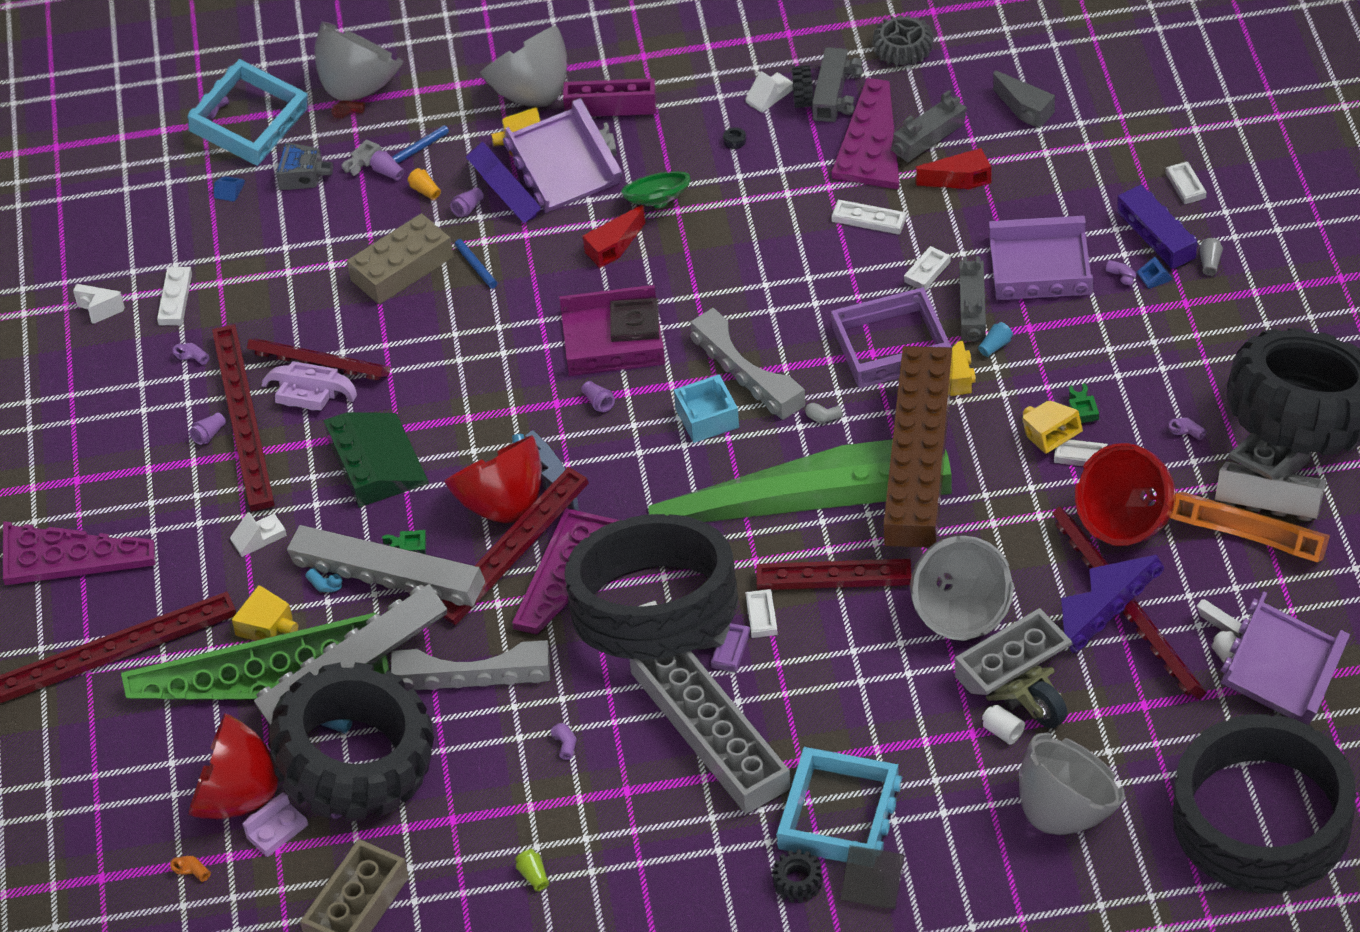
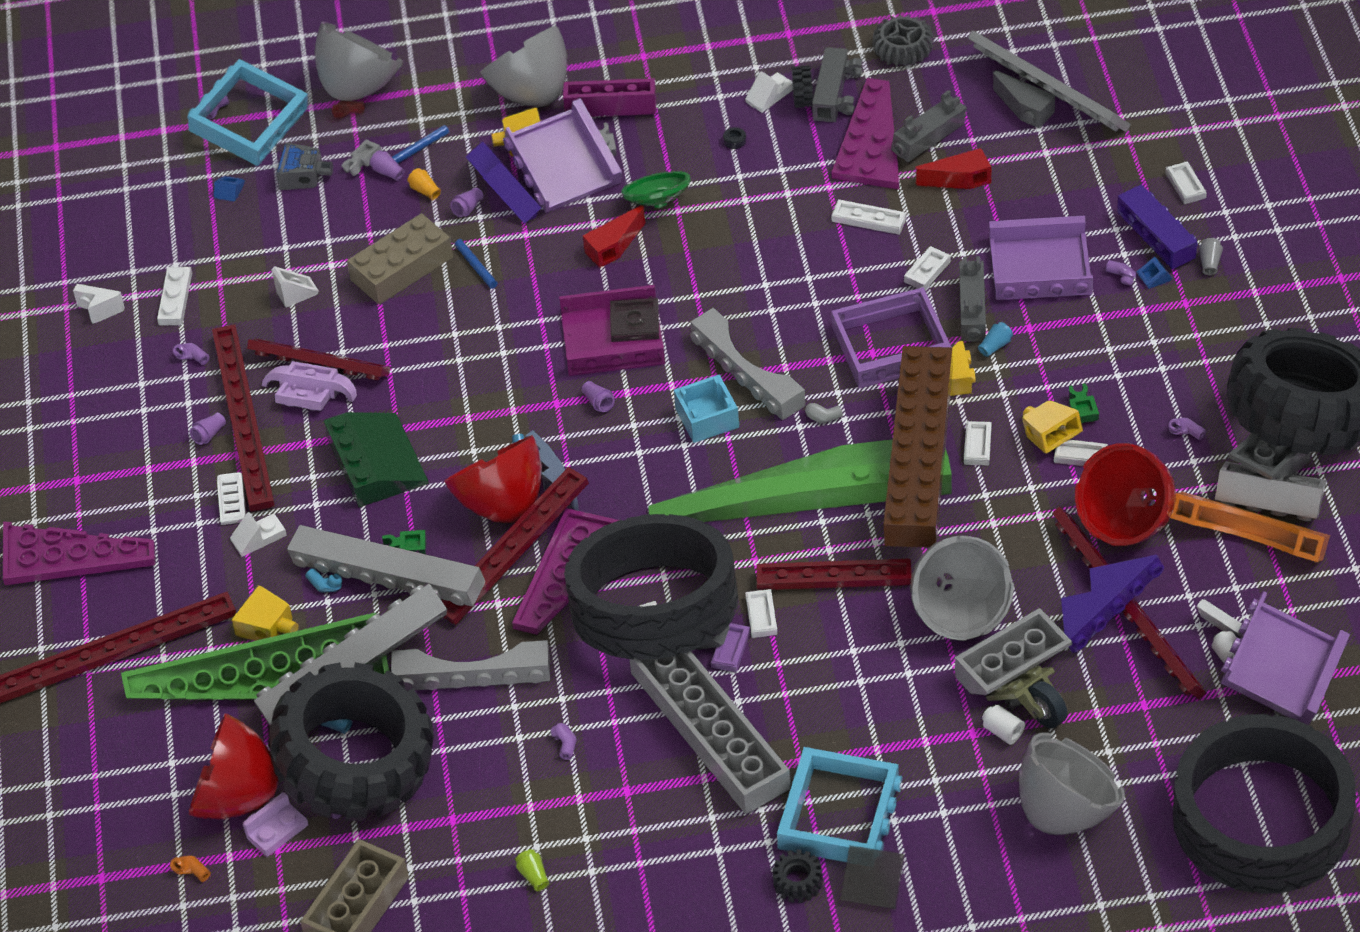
(231, 484): none -> white slope
(292, 286): none -> white slope
(977, 443): none -> white tile
(1048, 83): none -> light grey plate

